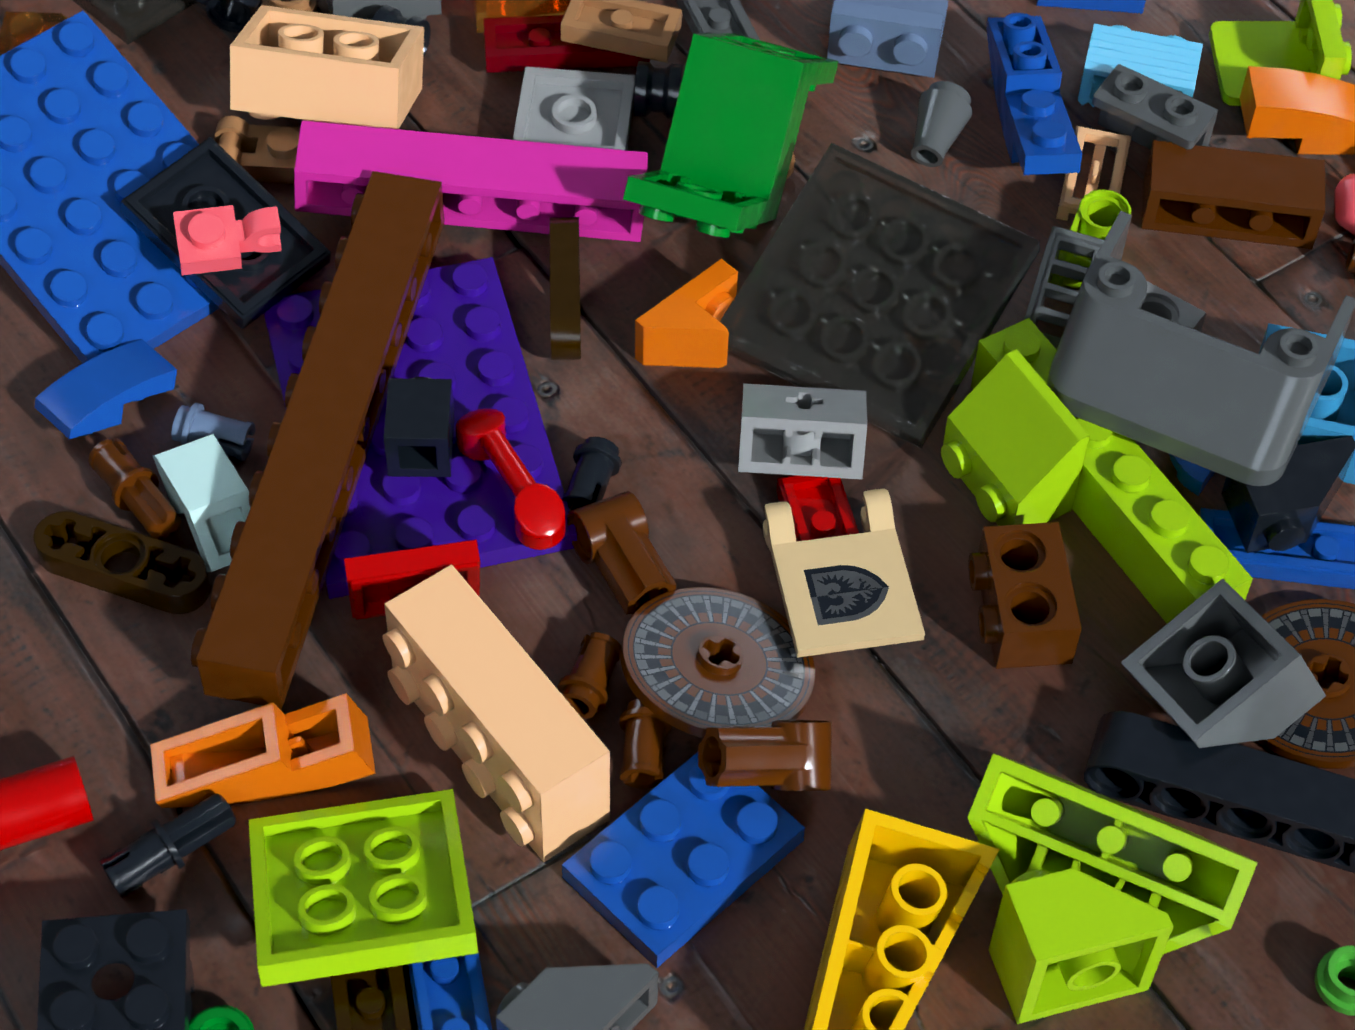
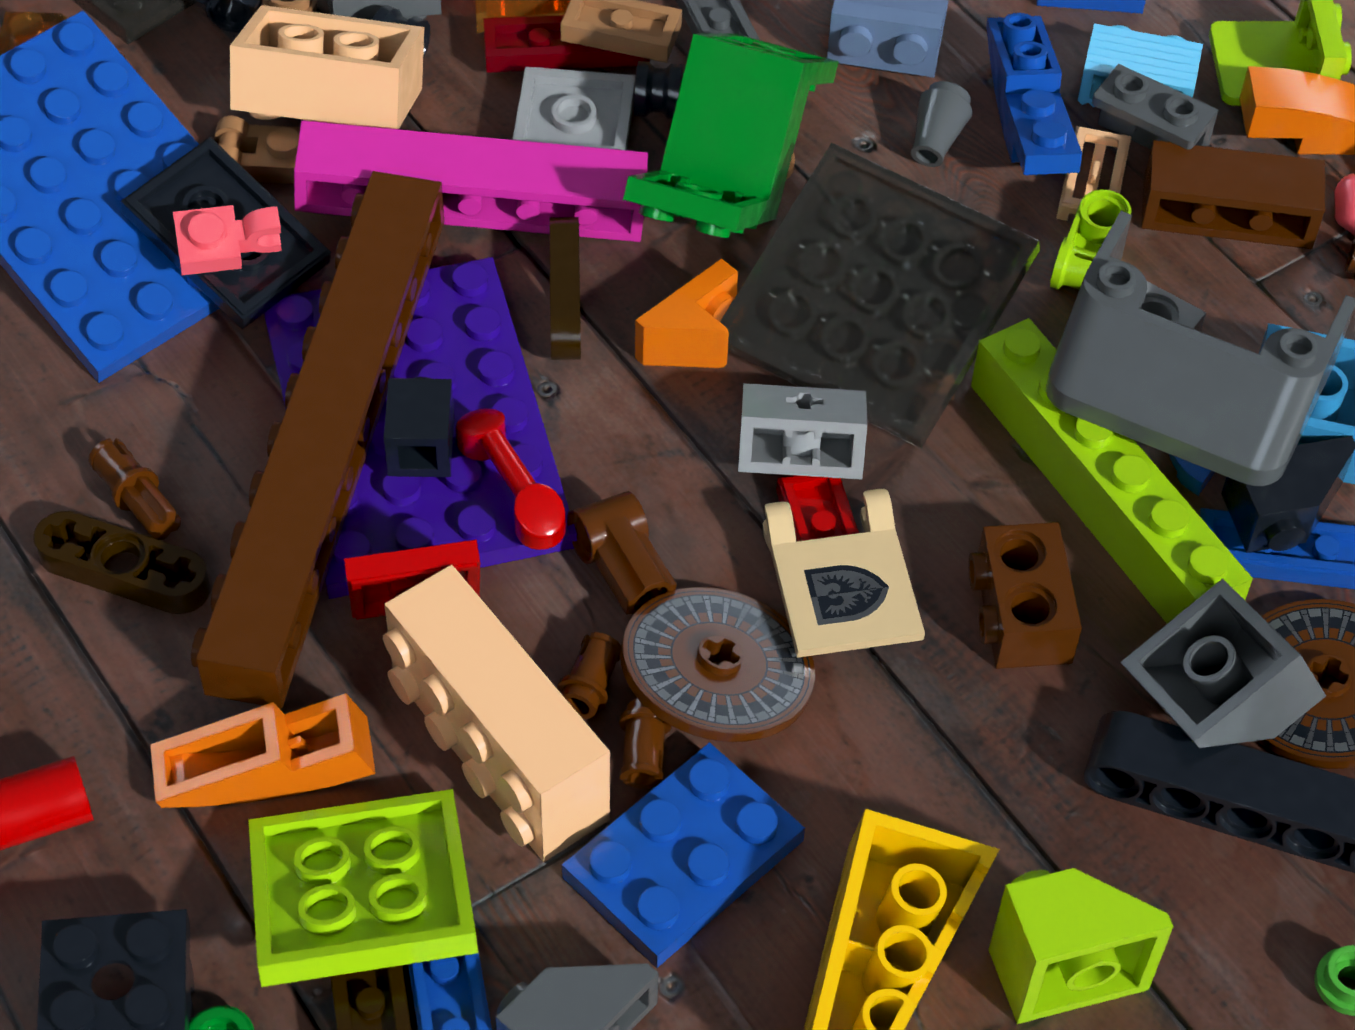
(96, 391): blue slope -> none
(167, 844): black axle -> none
(195, 423): sand blue pin -> none
(208, 492): light aqua slope -> none
(595, 464): black pin -> none
(784, 755): reddish brown piece -> none
(1015, 446): lime slope -> none
(1064, 826): lime wedge -> none
(1070, 242): dark grey slope -> none

